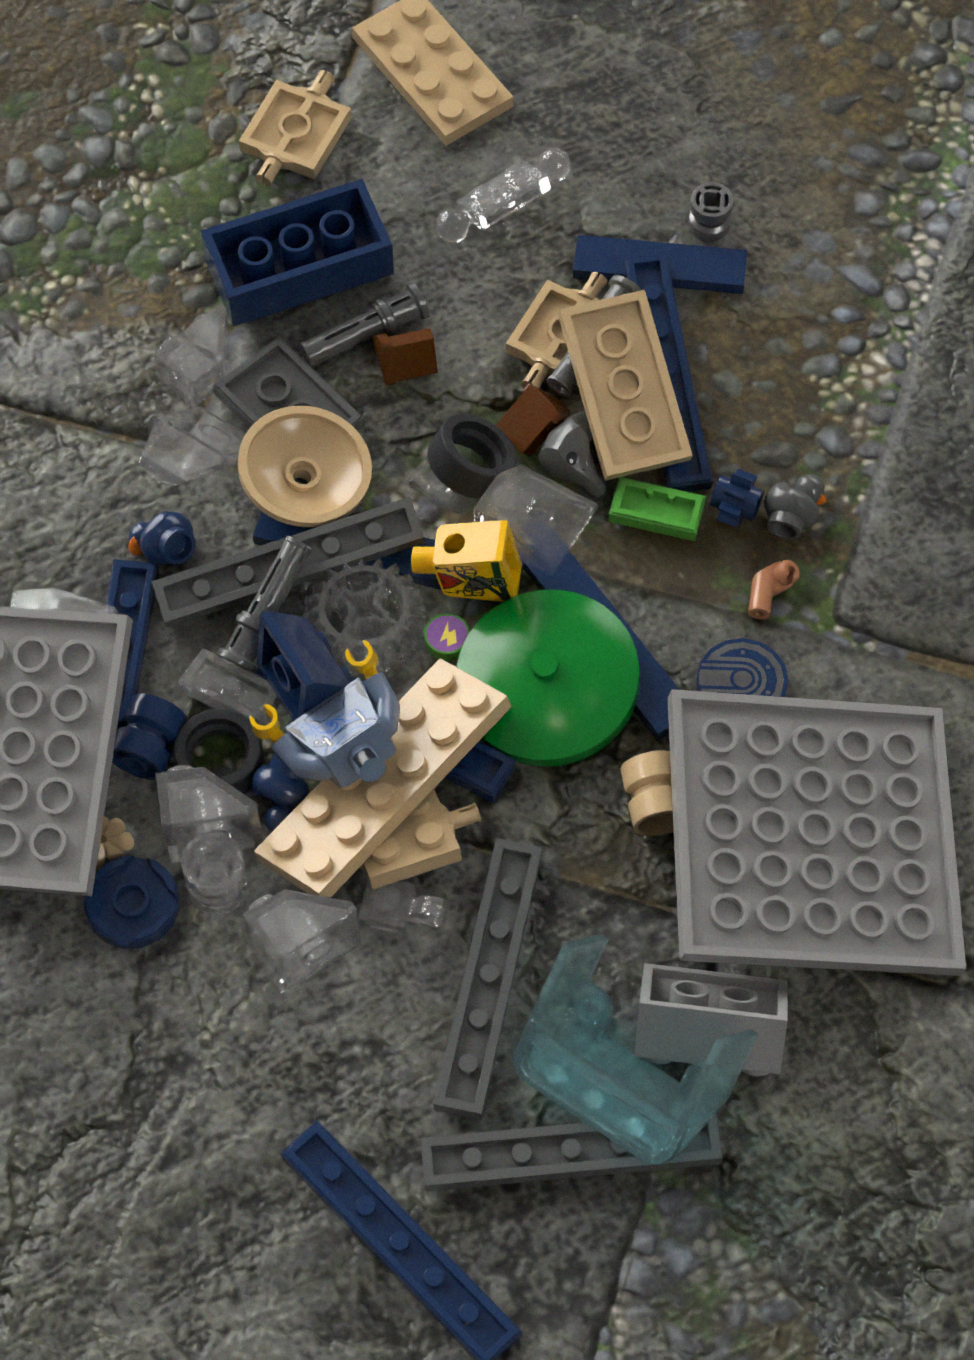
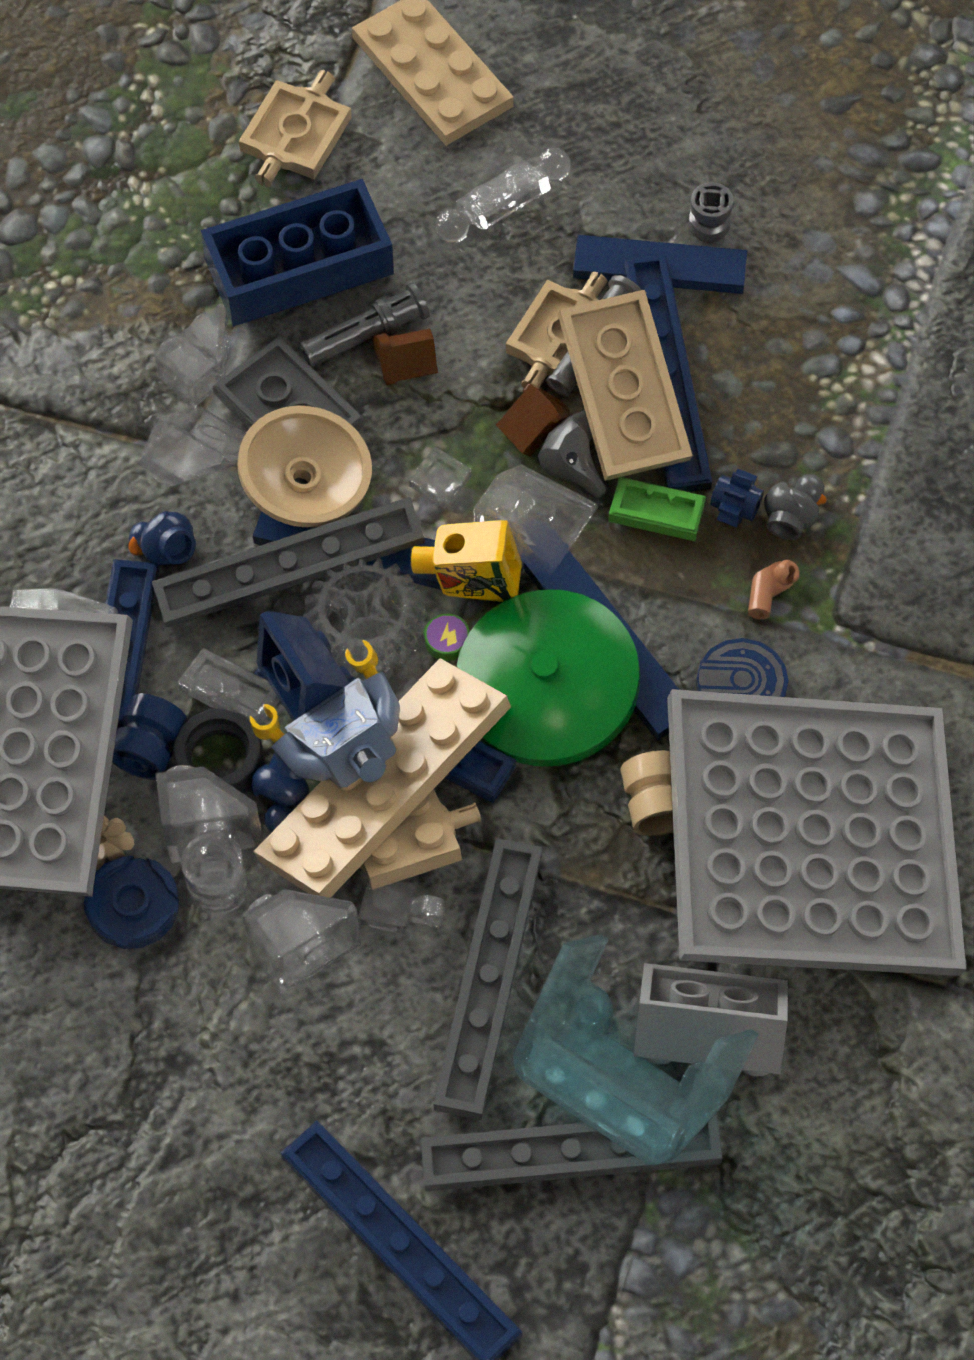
(270, 596): dark grey pin -> none
(481, 437): black tyre -> none

